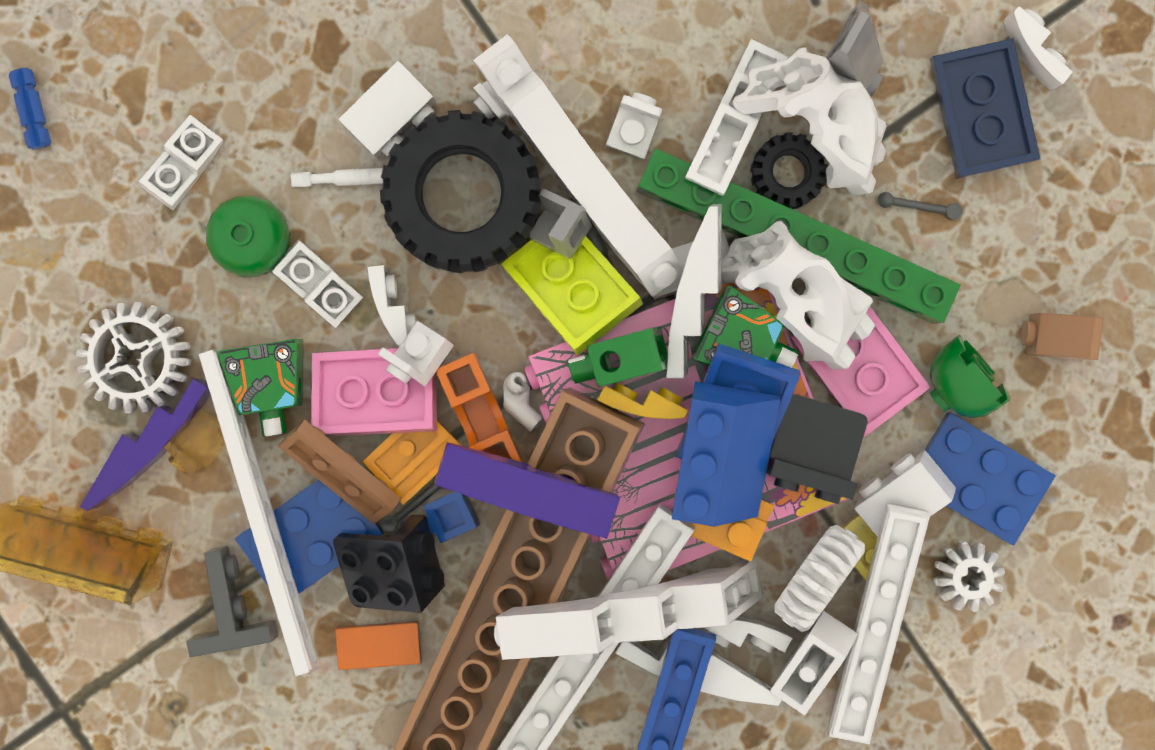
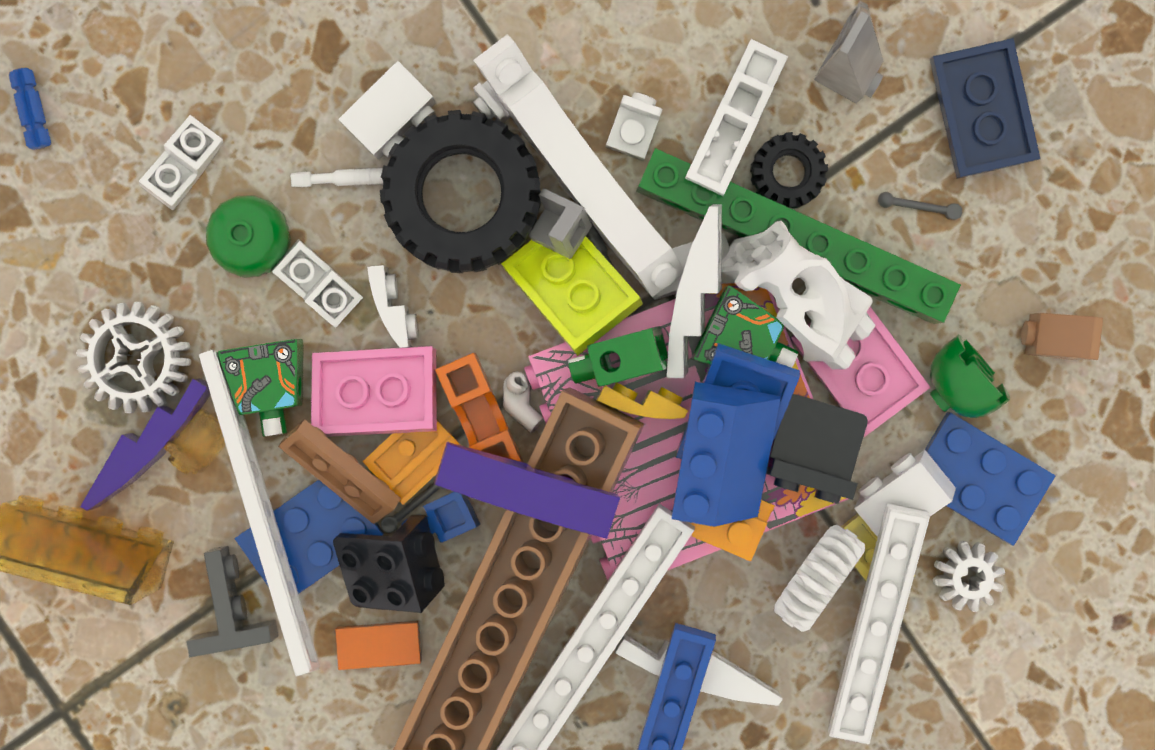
(417, 355): white bracket -> none
(641, 614): white arch -> none
(763, 634): white slope -> none
(813, 89): white hips -> none
(814, 662): white brick -> none
(1028, 35): white slope -> none

